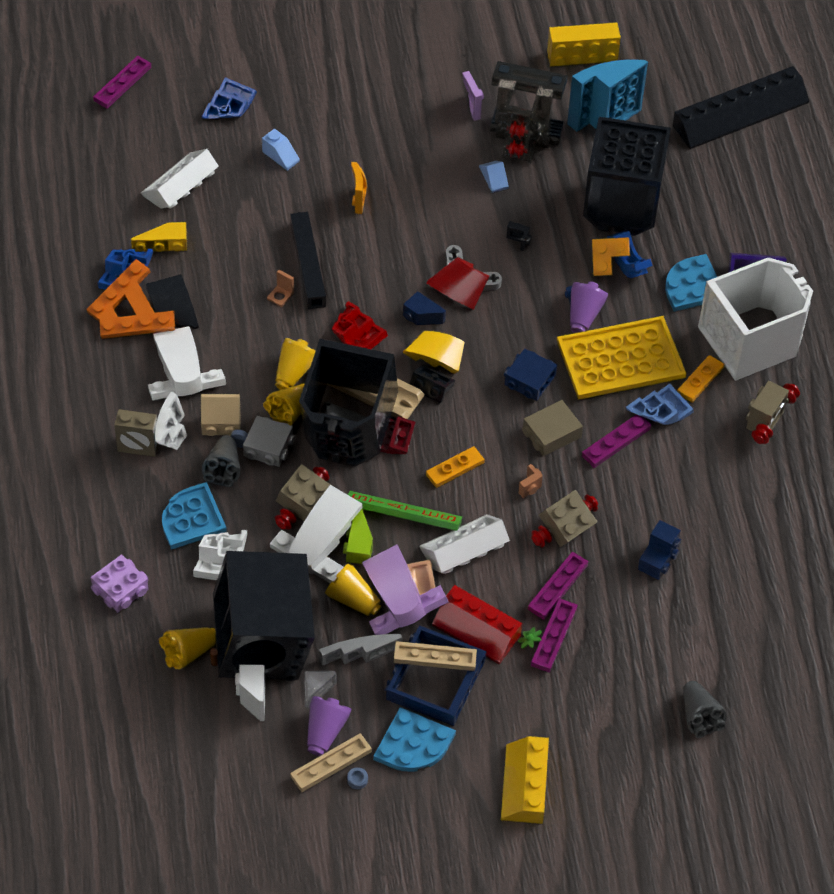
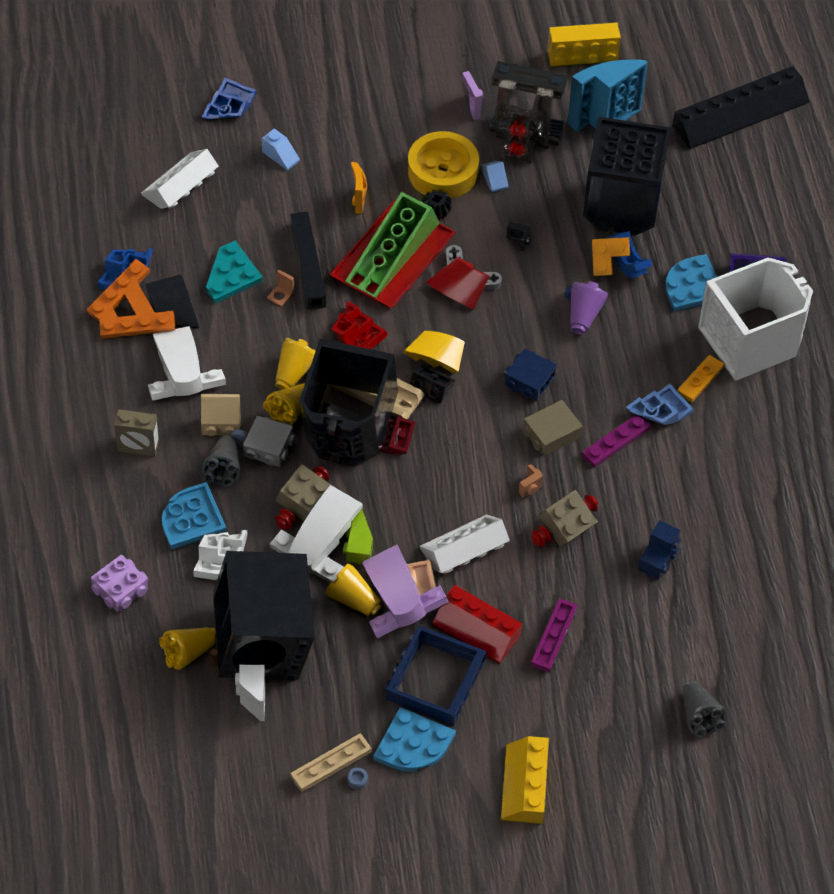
(122, 82): magenta plate -> none
(163, 238): yellow slope -> none
(168, 426): white slope -> none
(231, 273): none -> teal plate
(318, 683): clear slope -> none
(325, 723): medium lavender cone -> none
(367, 647): light grey slope -> none
(394, 251): none -> piece
(408, 511): bright green tile -> none
(423, 311): dark blue slope -> none
(435, 656): tan plate -> none
(439, 202): none -> black gear
(448, 152): none -> yellow brick
(455, 467): light orange plate -> none
(530, 637): bright green plant -> none
(558, 585): magenta plate -> none
(621, 357): yellow plate -> none
(768, 409): dark tan brick -> none

